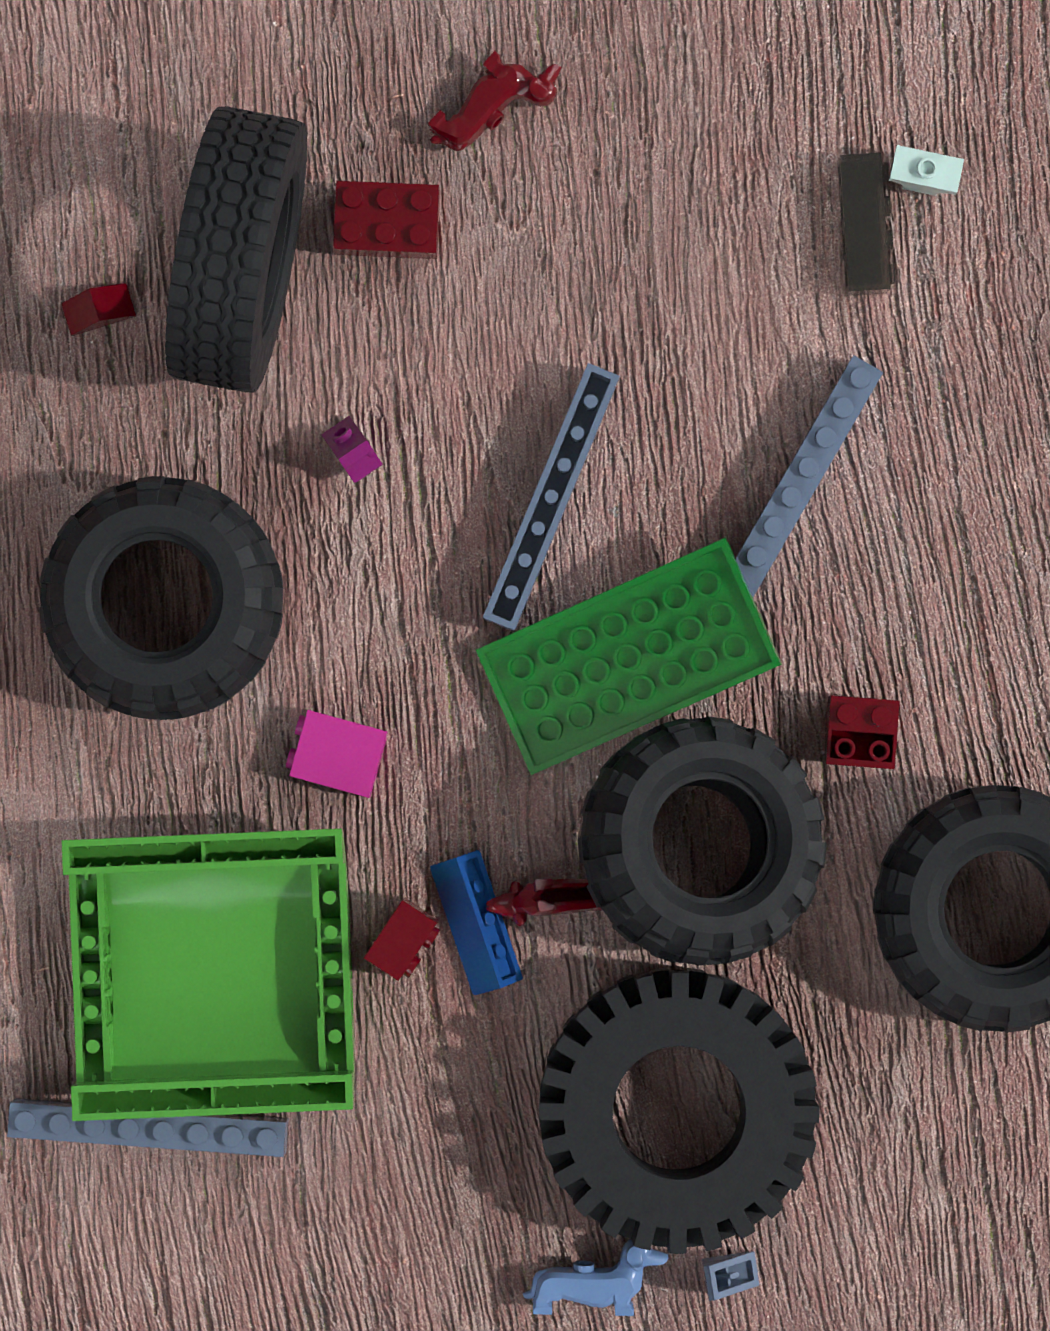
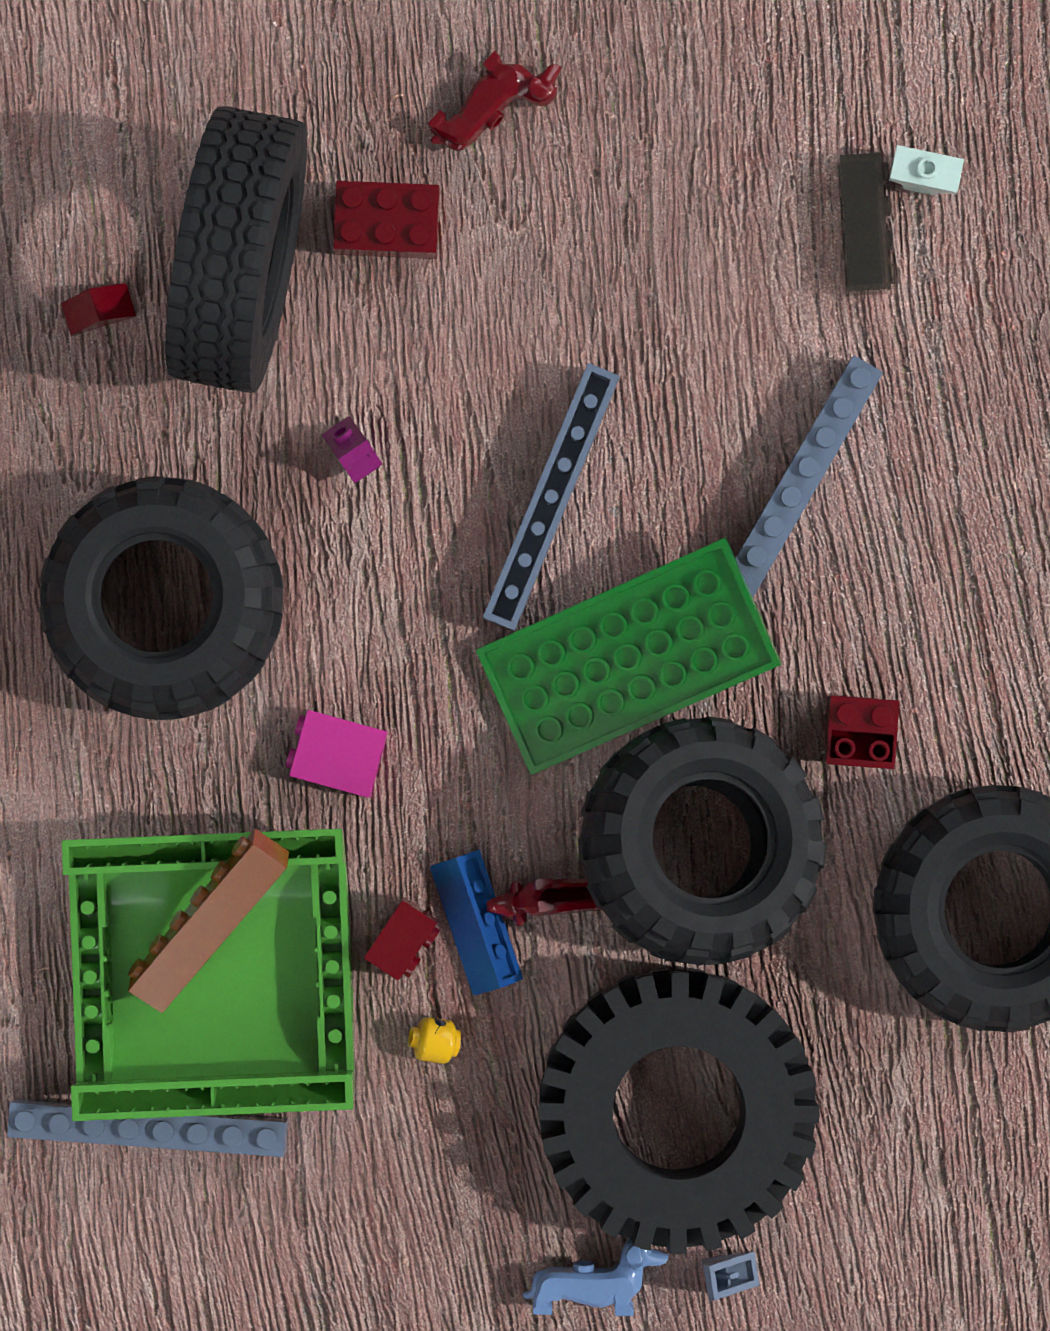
(207, 920): none -> dark orange brick
(435, 1040): none -> yellow head

